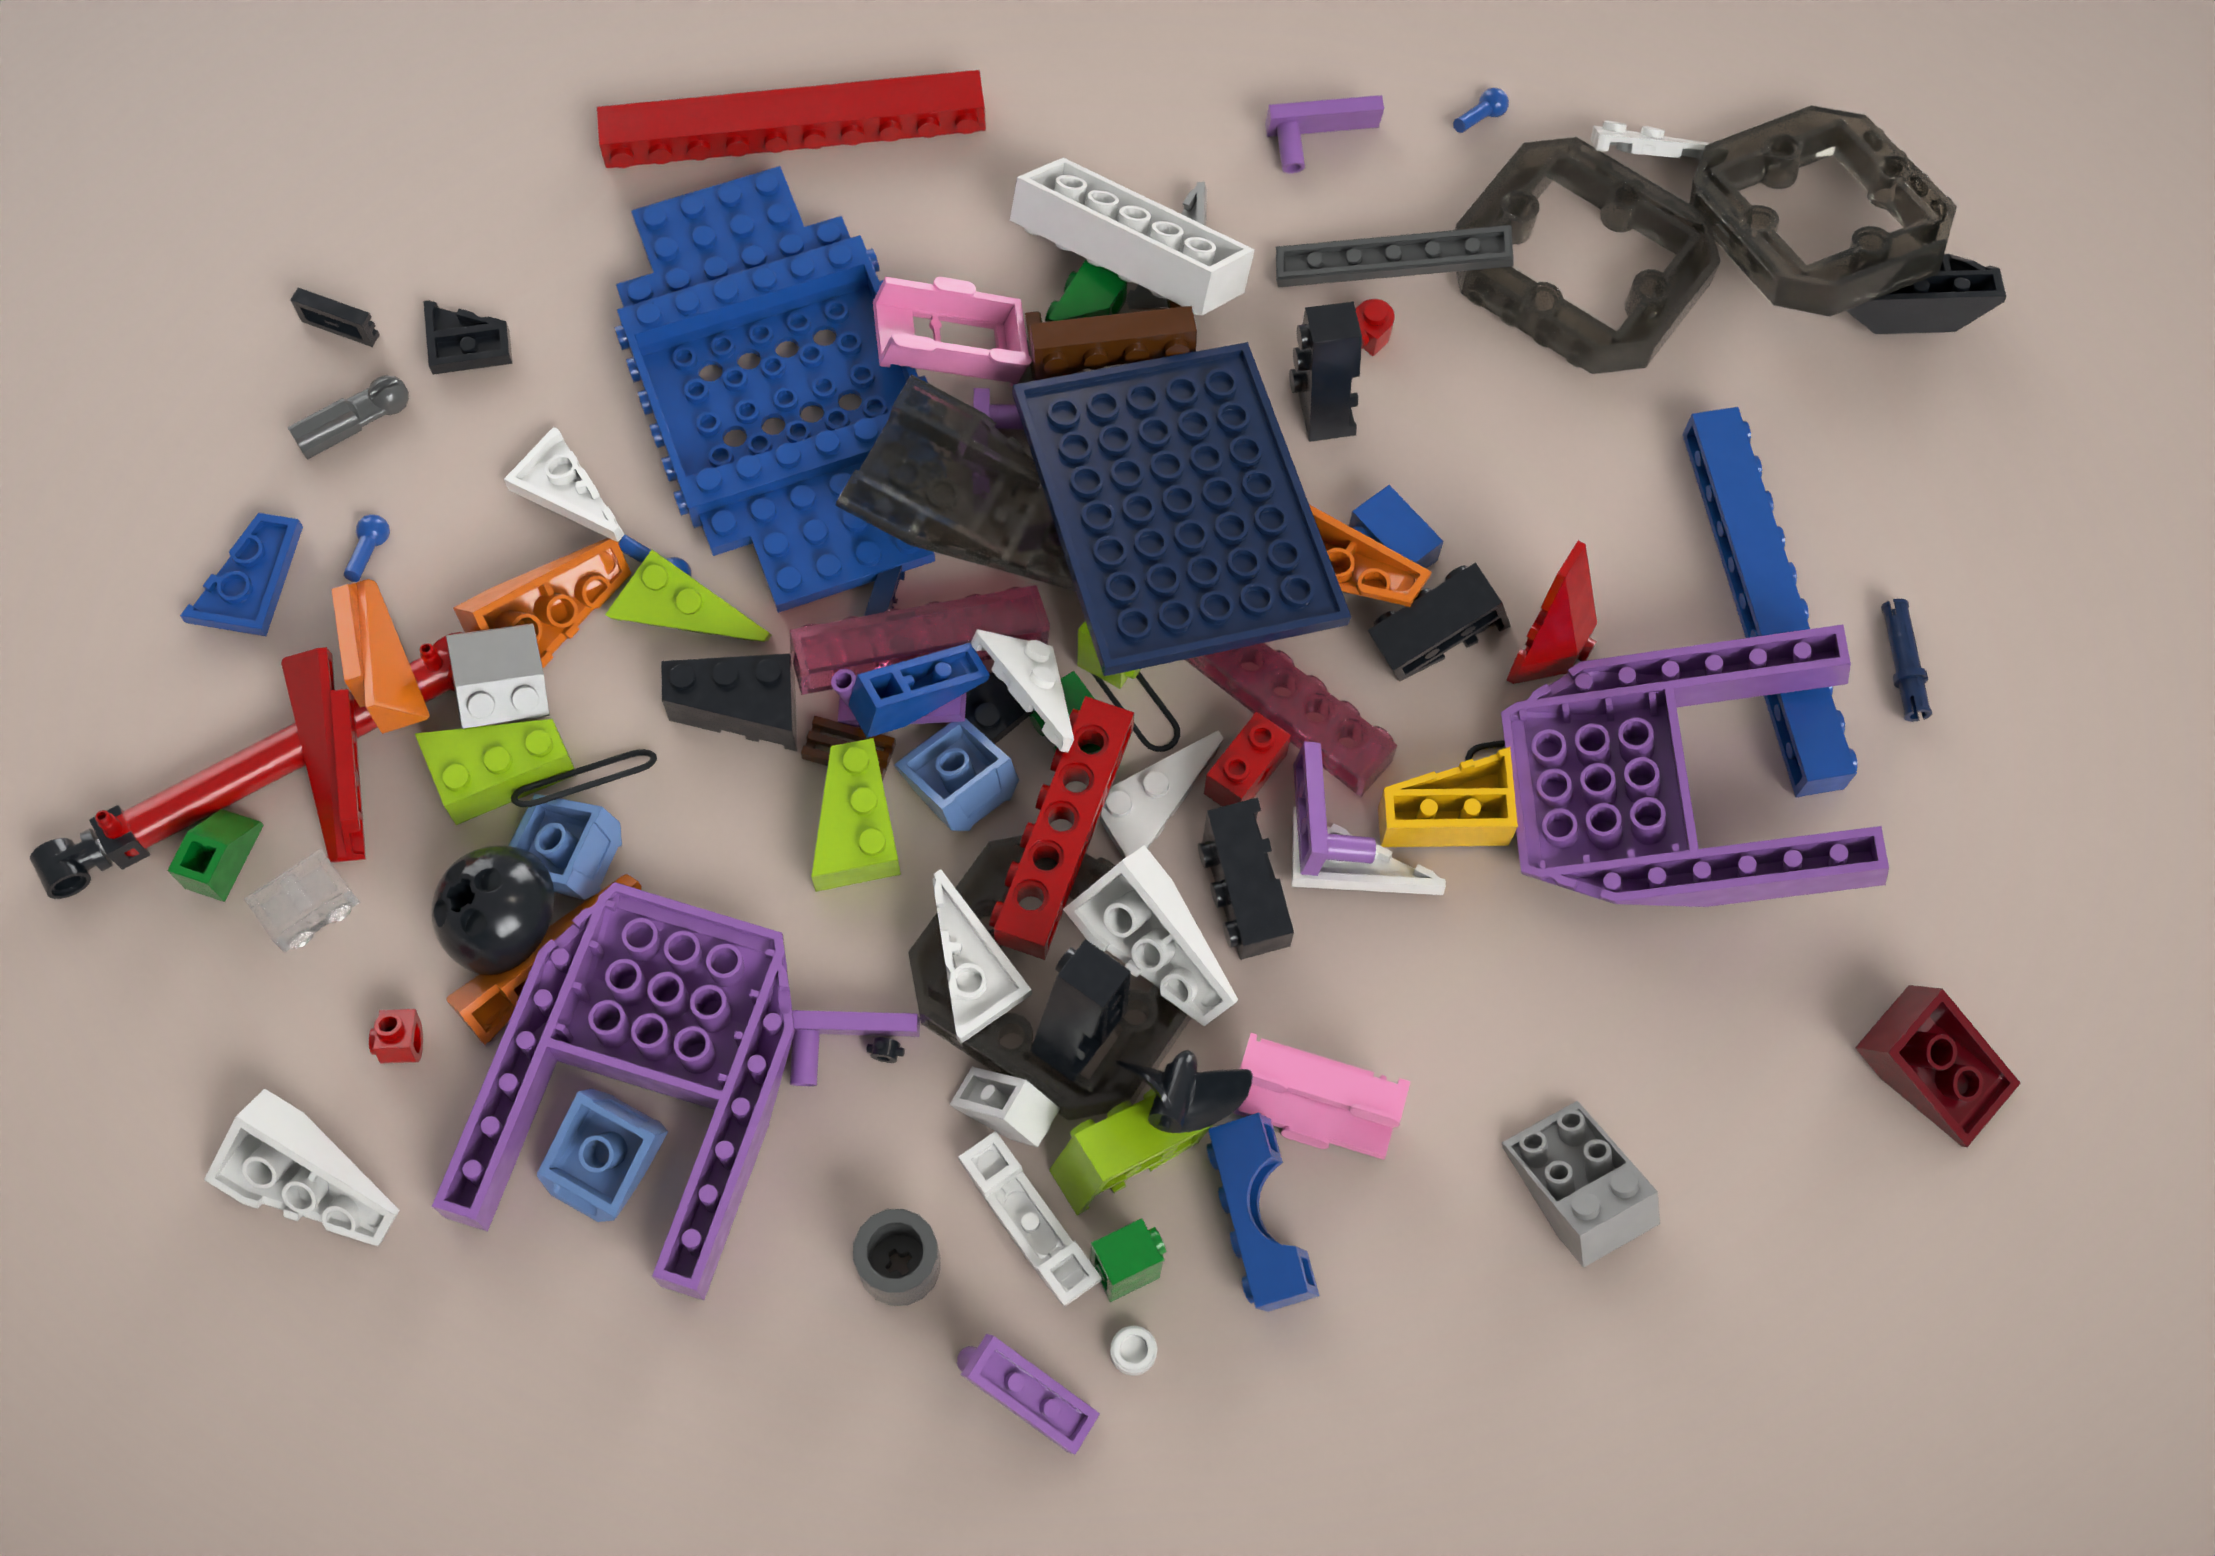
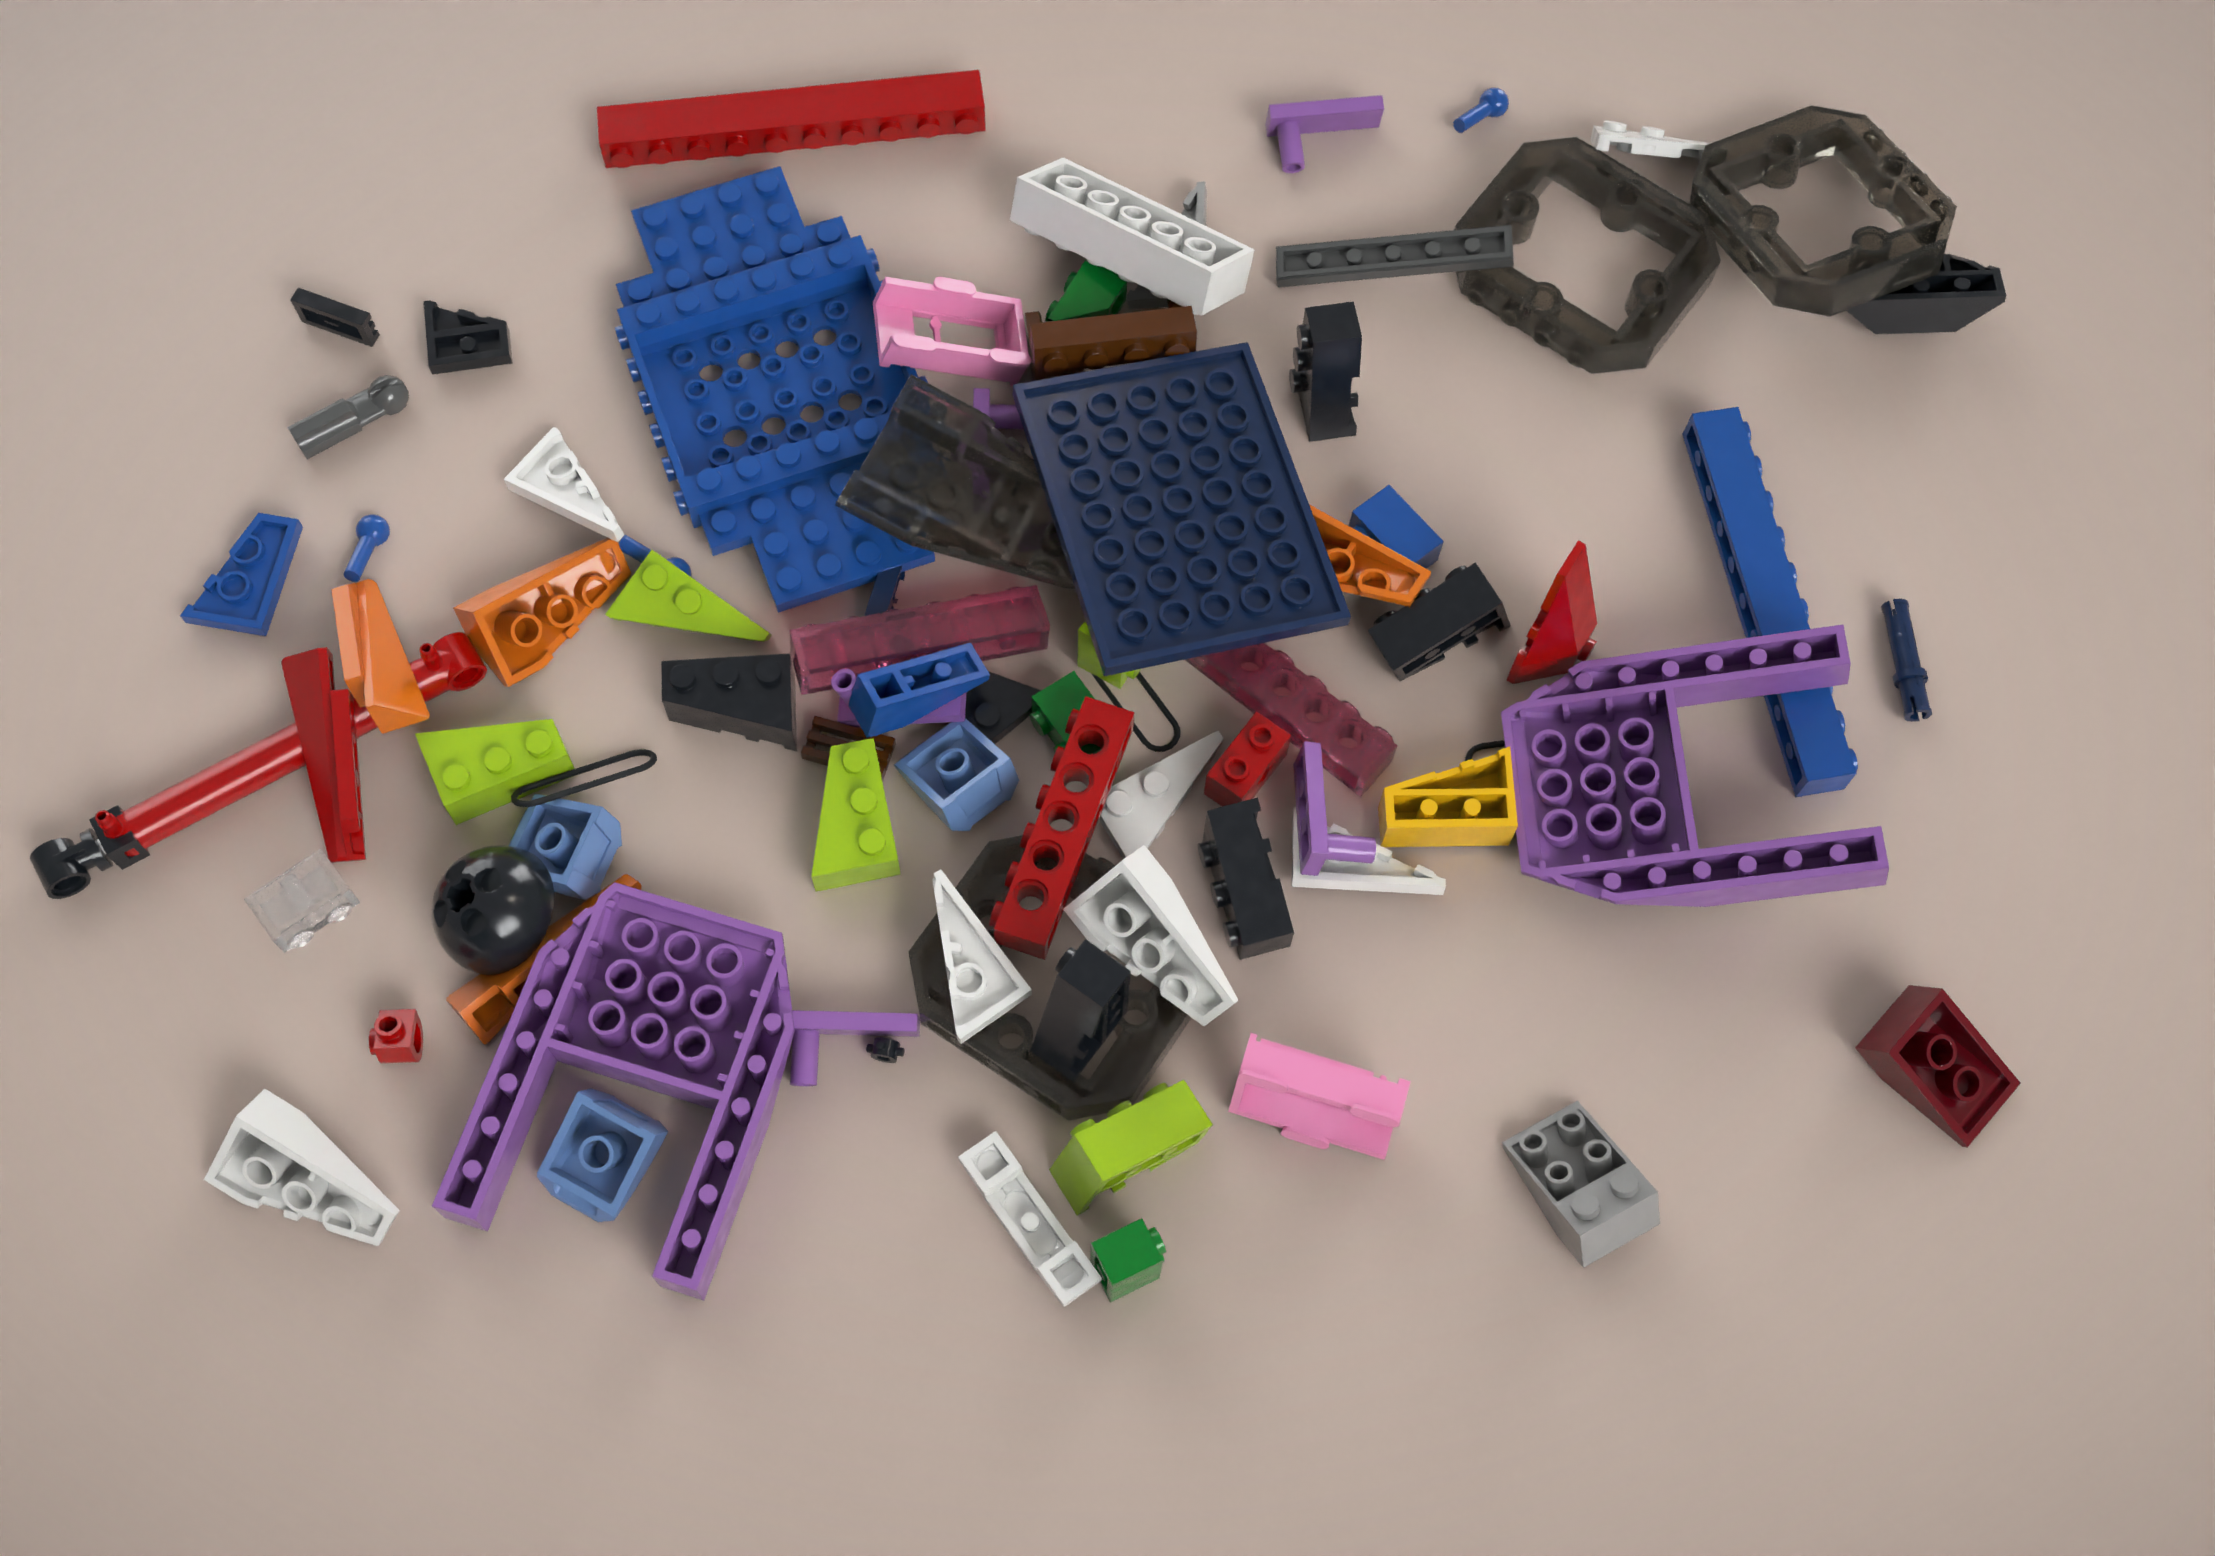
(215, 853): green slope -> none
(497, 675): light grey slope -> none
(903, 1234): dark grey piece -> none
(1006, 1105): white slope -> none
(1027, 1392): medium lavender piece -> none
(1032, 679): white wing -> none
(1133, 1350): white tile -> none
(1191, 1098): black piece -> none
(1245, 1157): blue arch -> none
(1375, 323): red plate -> none

